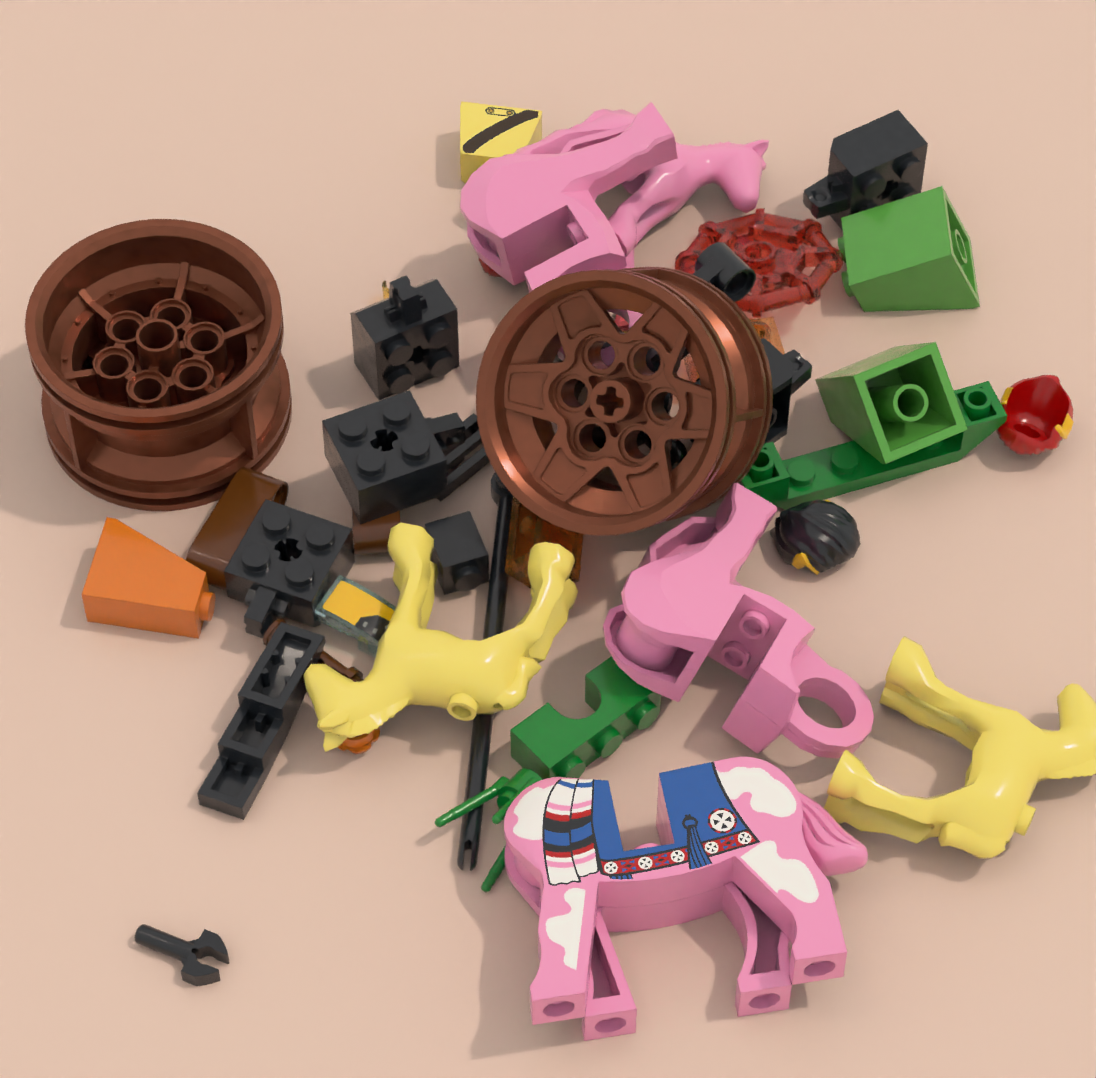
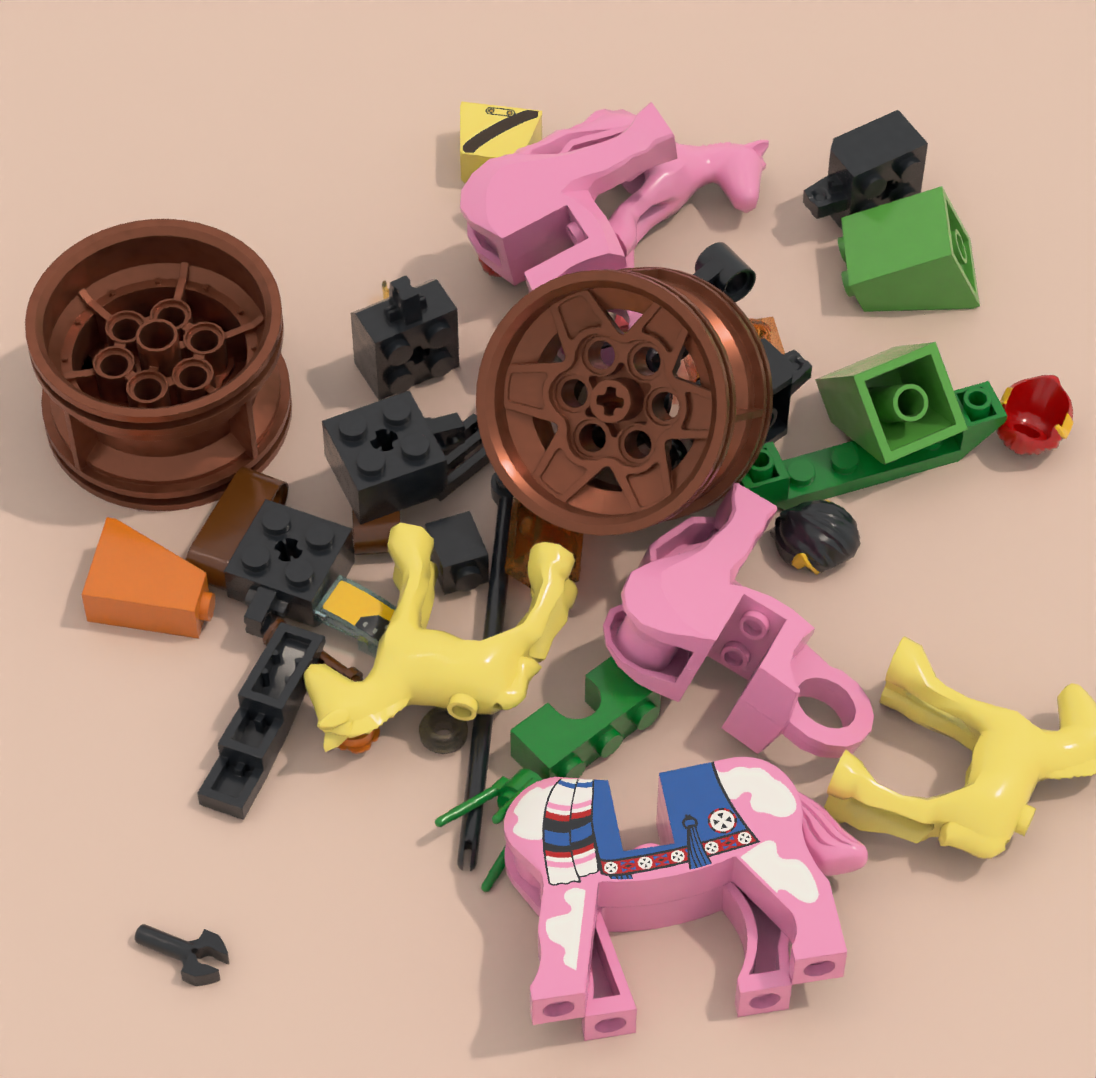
(437, 720): none -> clear smoke plate
(782, 262): clear red plate -> none

